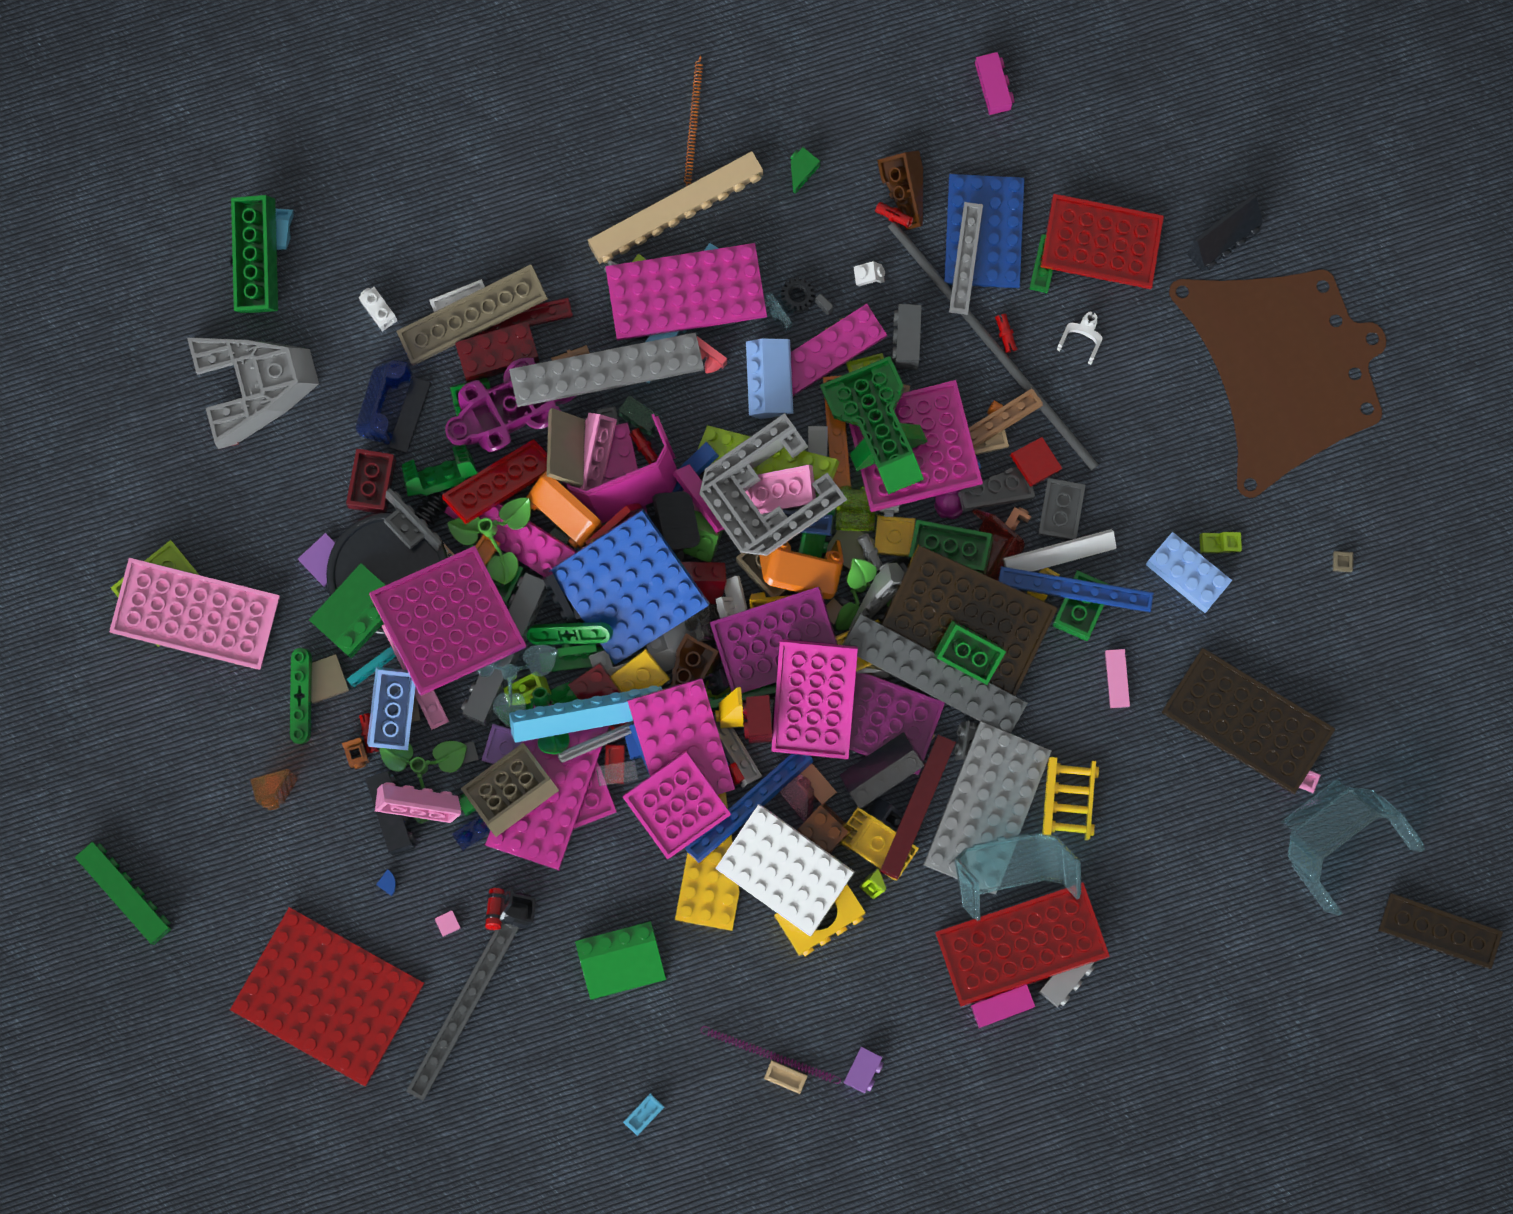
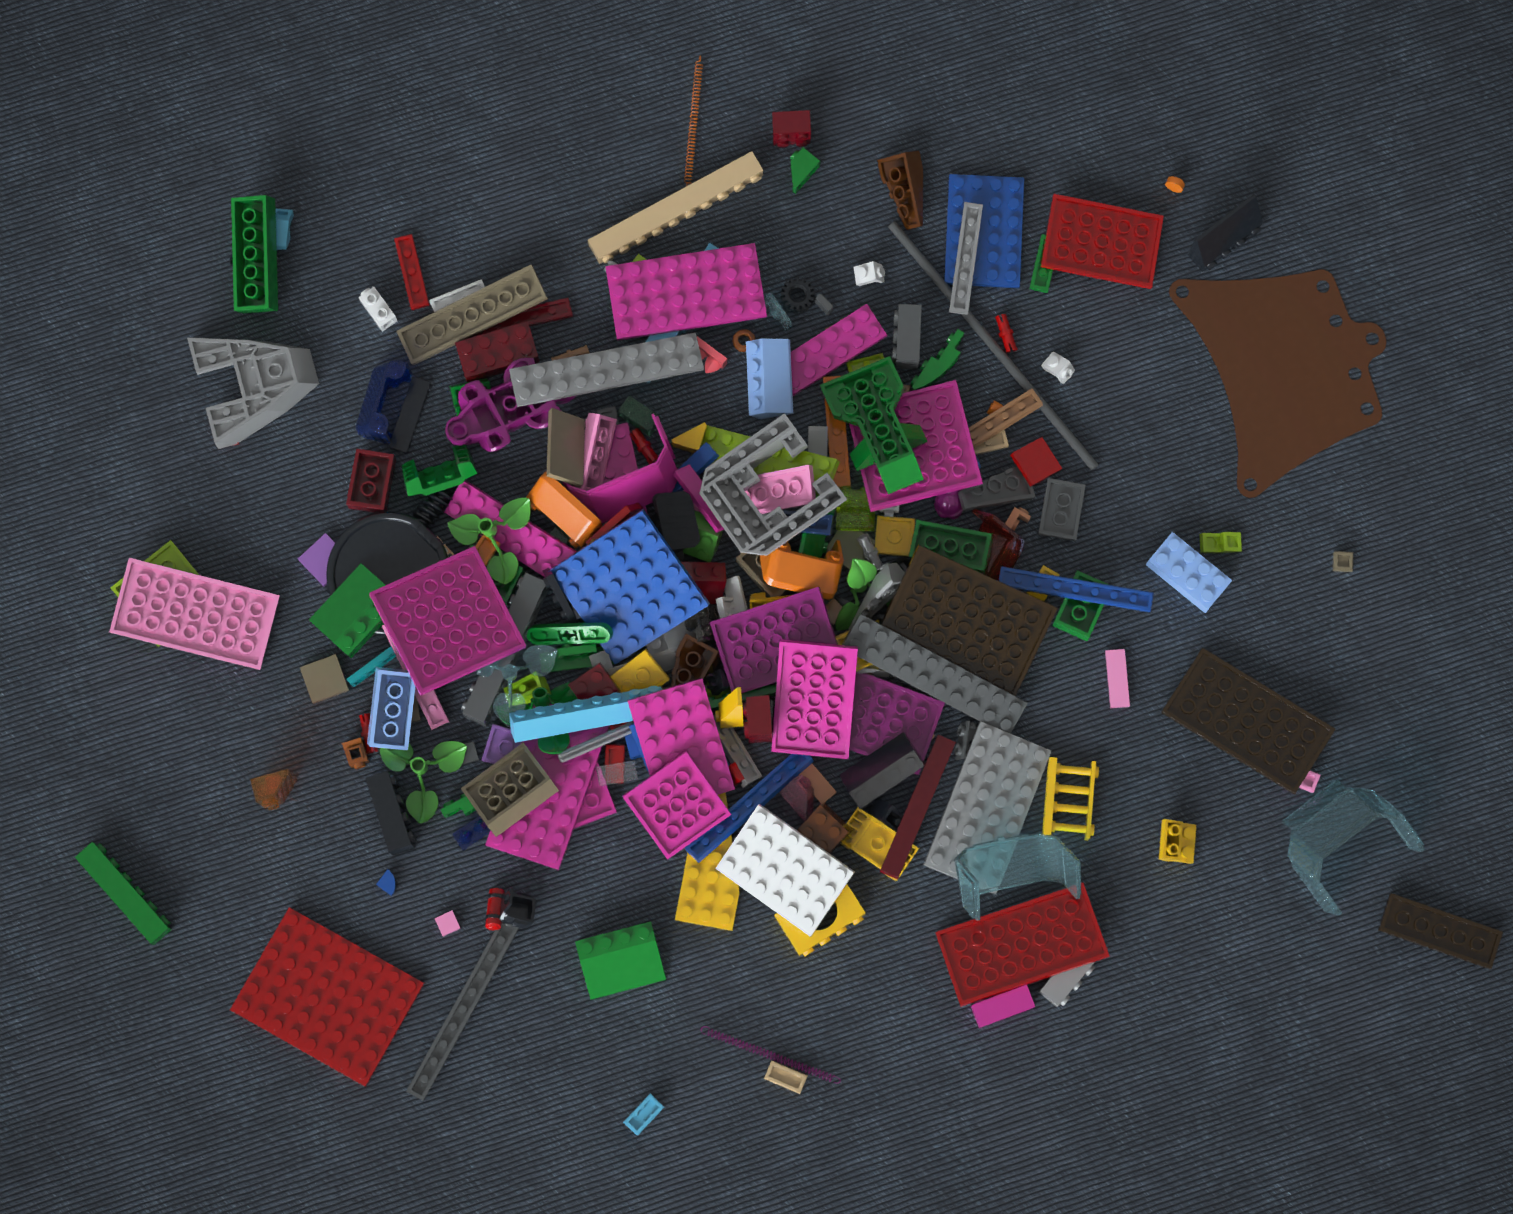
(300, 715): green piece -> none
(407, 525): dark grey bracket -> none
(411, 272): none -> red tile
(417, 803): bright pink slope -> none
(497, 482): red plate -> none
(690, 440): none -> yellow slope
(742, 348): none -> dark orange piece
(791, 128): none -> dark red brick
(863, 1070): medium lavender brick -> none
(873, 884): lime slope -> none
(894, 214): red pin -> none
(935, 369): none -> green slope
(969, 652): green brick -> none
(994, 83): dark pink brick -> none
(1058, 367): none -> white bracket
(1062, 552): white tile -> none
(1086, 329): white piece -> none
(1175, 184): none -> orange tile
(1177, 841): none -> yellow brick

